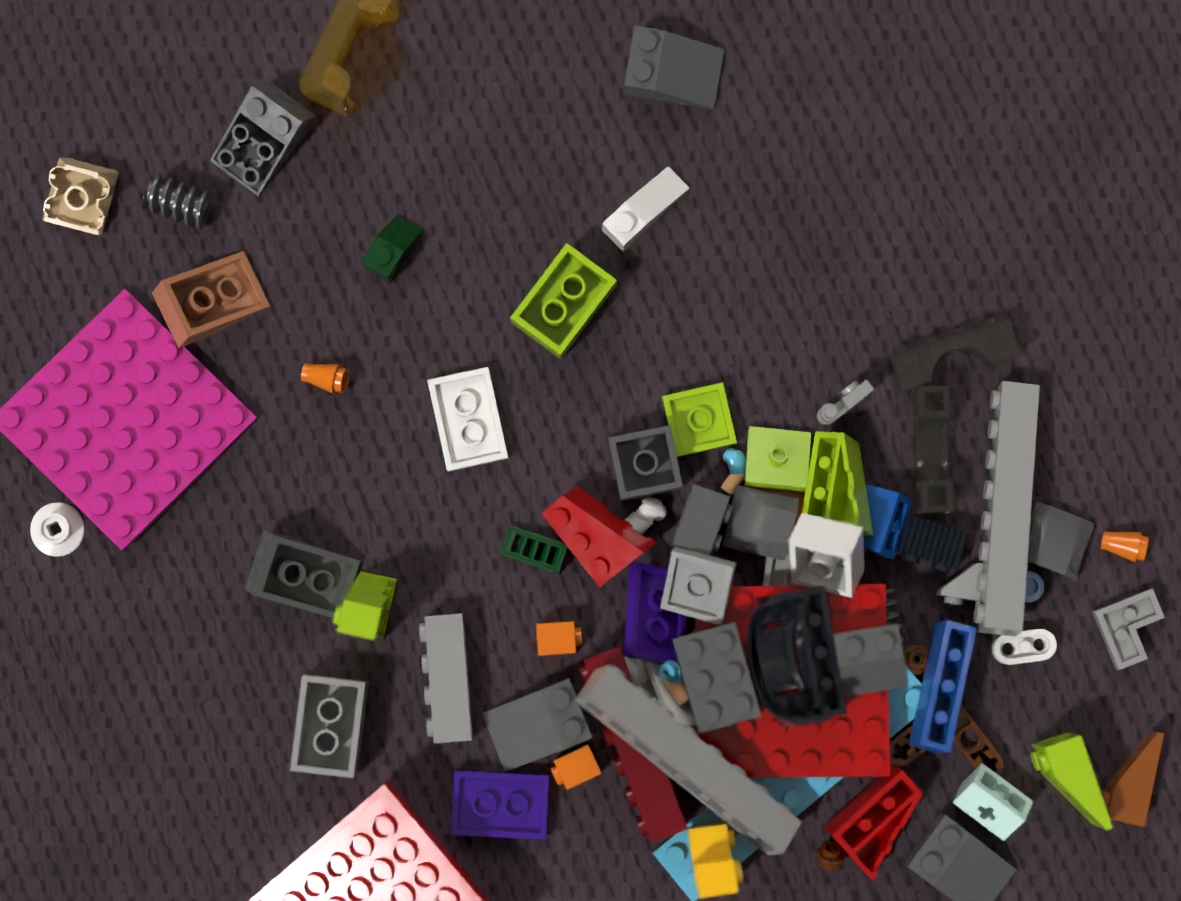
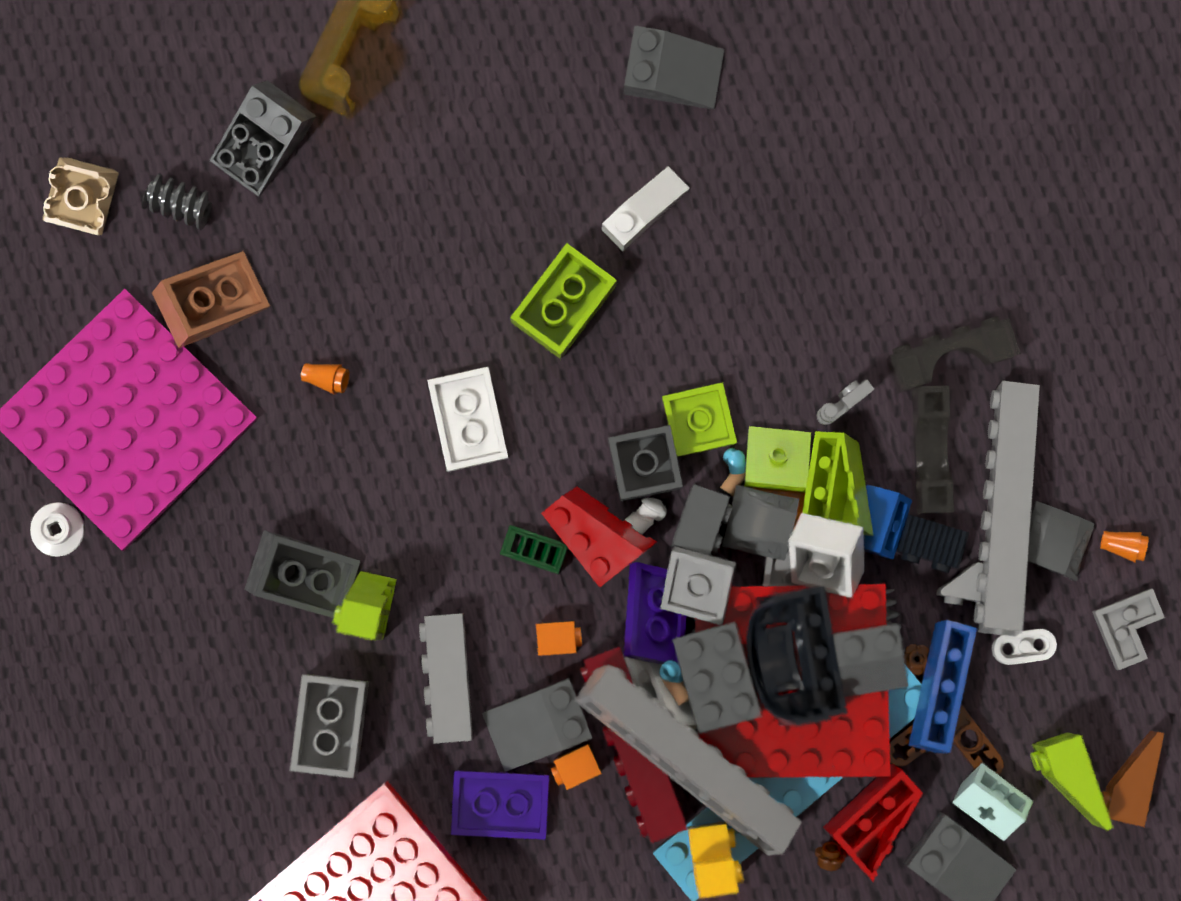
(391, 248): dark green slope -> none
(1034, 587): light blue tile -> none

